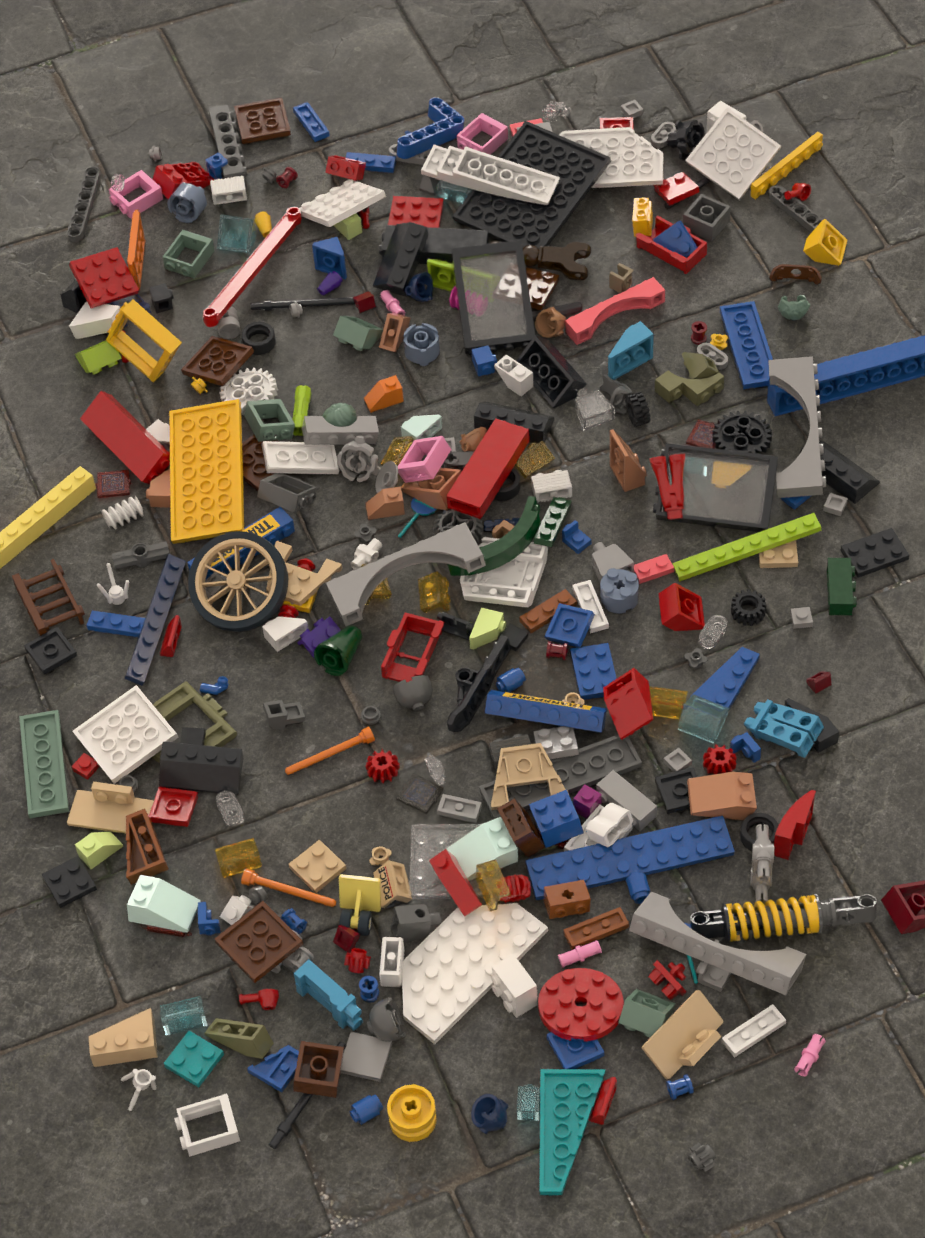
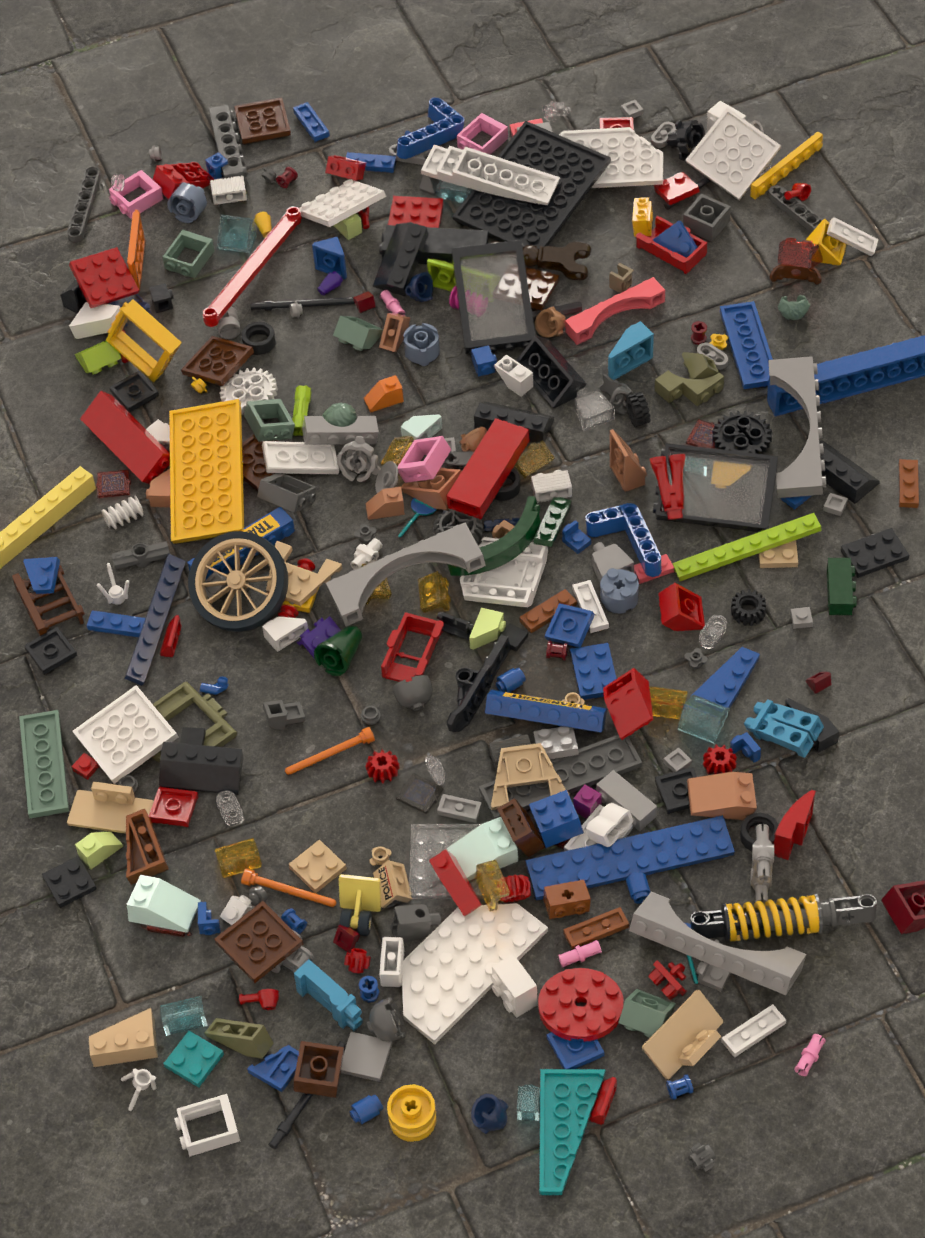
(42, 573): none -> blue wing
(134, 391): none -> black plate
(627, 518): none -> blue beam
(799, 254): none -> clear red slope
(852, 236): none -> white plate
(908, 483): none -> dark orange plate

